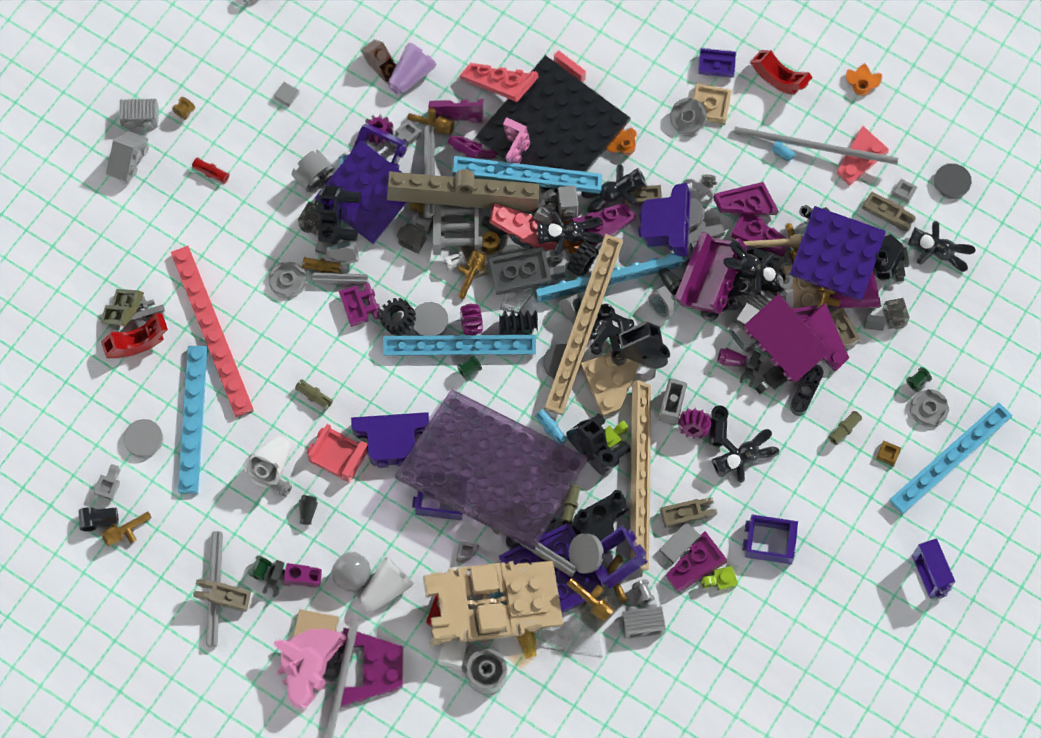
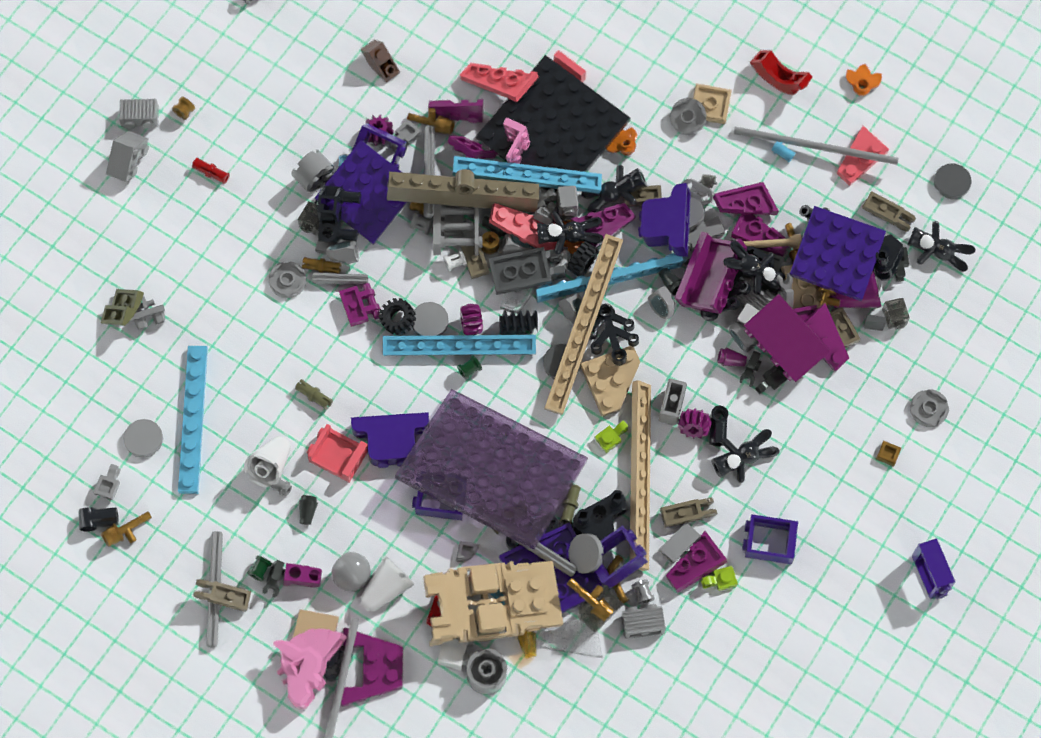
(137, 340): red arch -> none
(212, 331): coral plate -> none
(286, 94): light grey tile -> none
(410, 68): lavender cone -> none
(412, 237): clear smoke brick -> none
(475, 261): pearl gold piece -> none
(551, 427): medium azure pin -> none
(591, 442): black piece -> none
(642, 344): black piece -> none
(717, 62): dark purple plate -> none
(807, 397): black beam -> none
(845, 427): olive pin -> none
(904, 191): light grey tile -> none
(919, 379): dark green bush -> none
(950, 458): medium azure plate -> none

